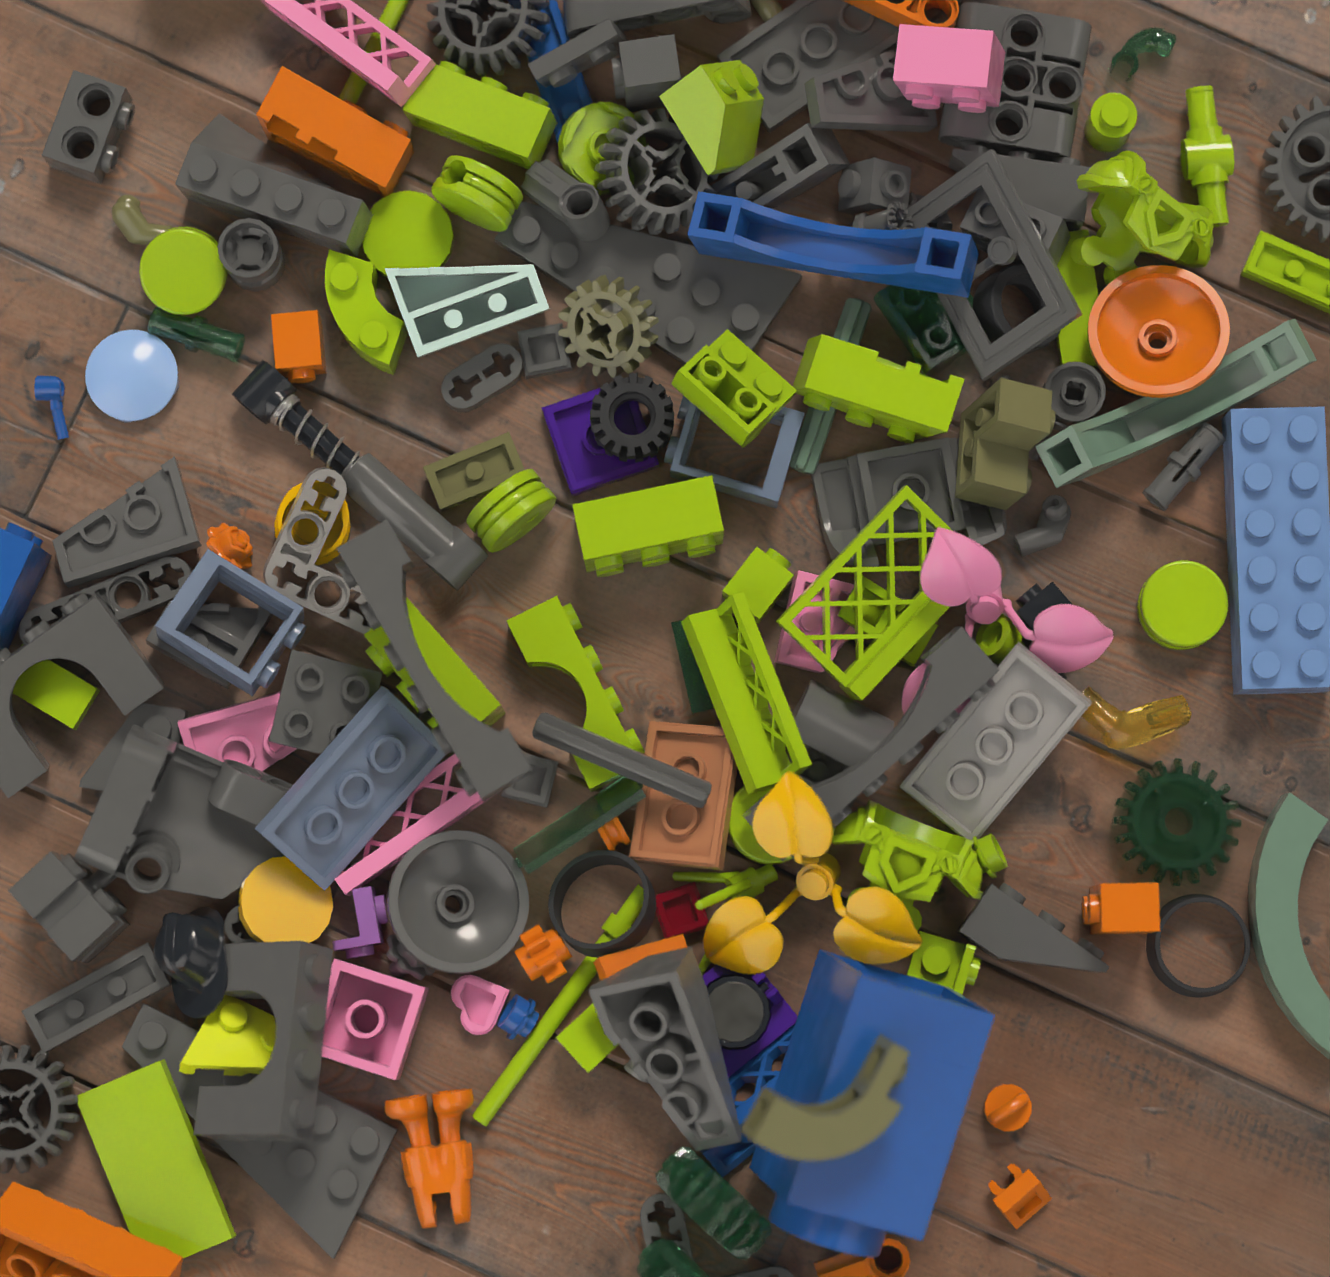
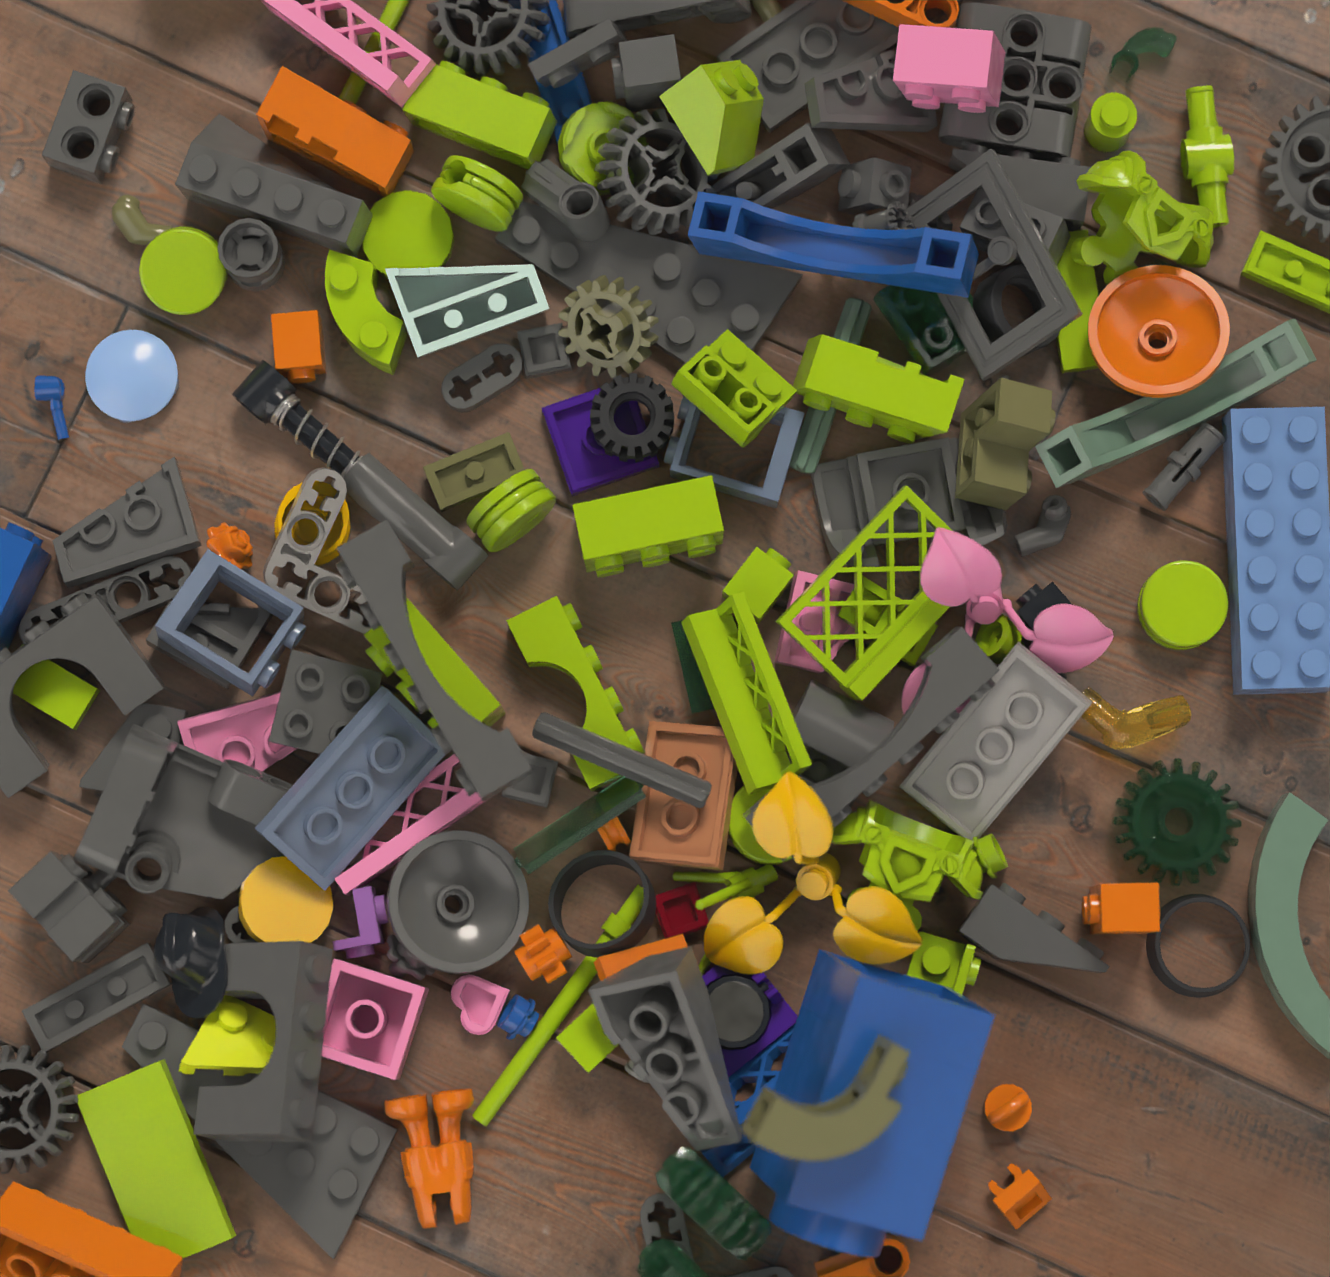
(196, 334): clear green pin -> none
(1076, 393): dark grey wheel -> none

